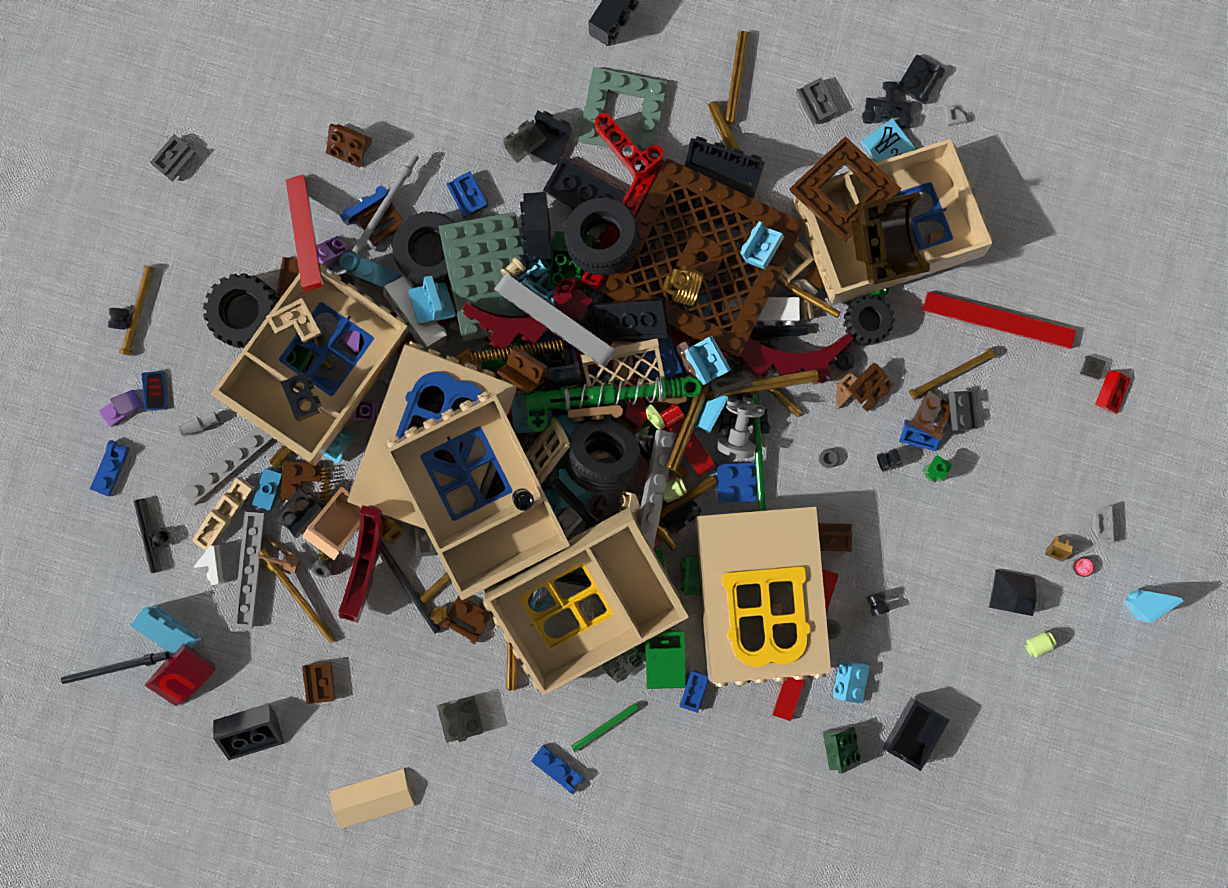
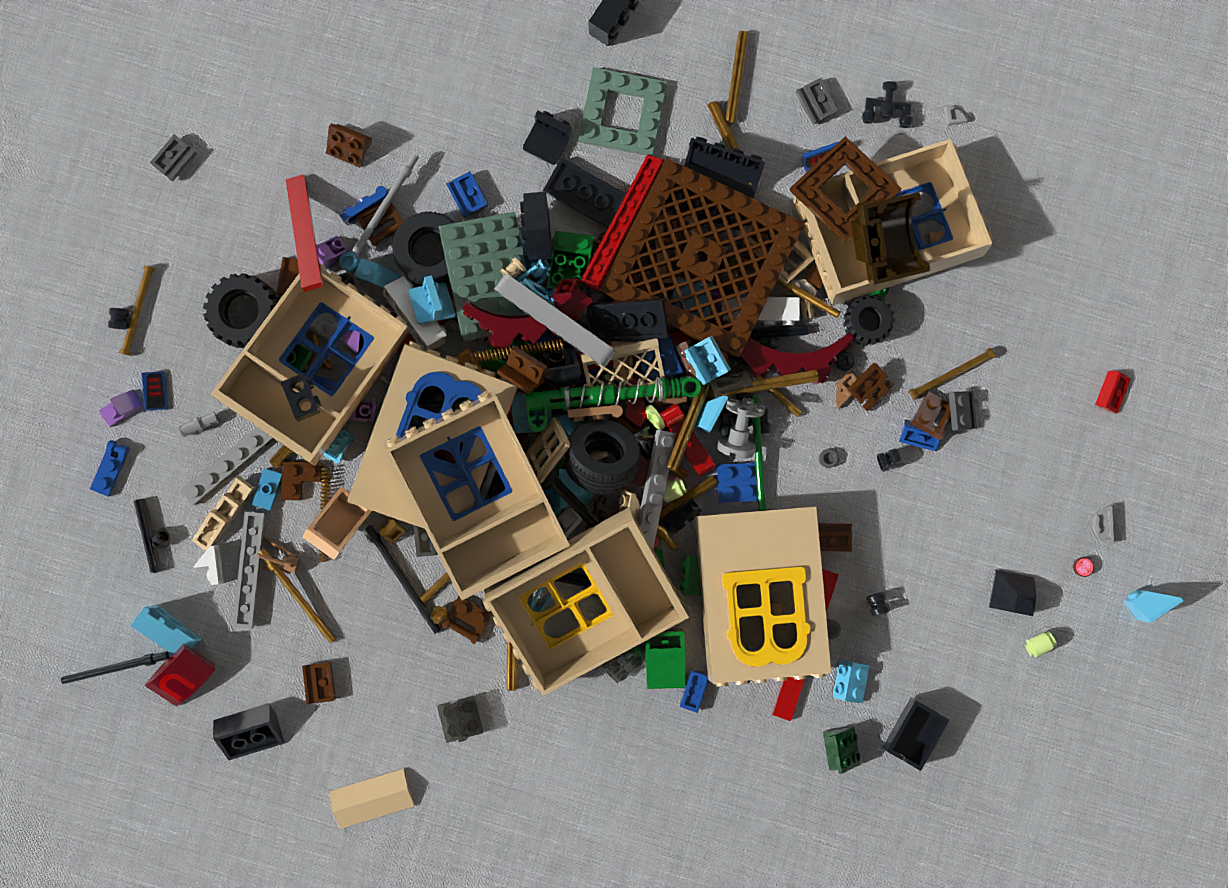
(294, 315): tan plate -> none
(298, 512): black bracket -> none
(322, 568): dark grey tile -> none
(366, 556): dark red arch -> none
(524, 141): clear smoke bracket -> none
(524, 502): black wheel -> none
(557, 769): blue plate -> none
(595, 213): black tyre -> none
(605, 727): green bar -> none
(624, 144): red beam -> none
(690, 284): pearl gold piece -> none
(761, 245): medium azure bracket -> none
(811, 158): none -> blue slope
(887, 142): medium azure tile -> none
(914, 76): black plate -> none
(937, 469): green bracket -> none
(998, 320): red tile -> none
(1058, 549): pearl gold tile -> none
(1092, 367): clear smoke tile -> none

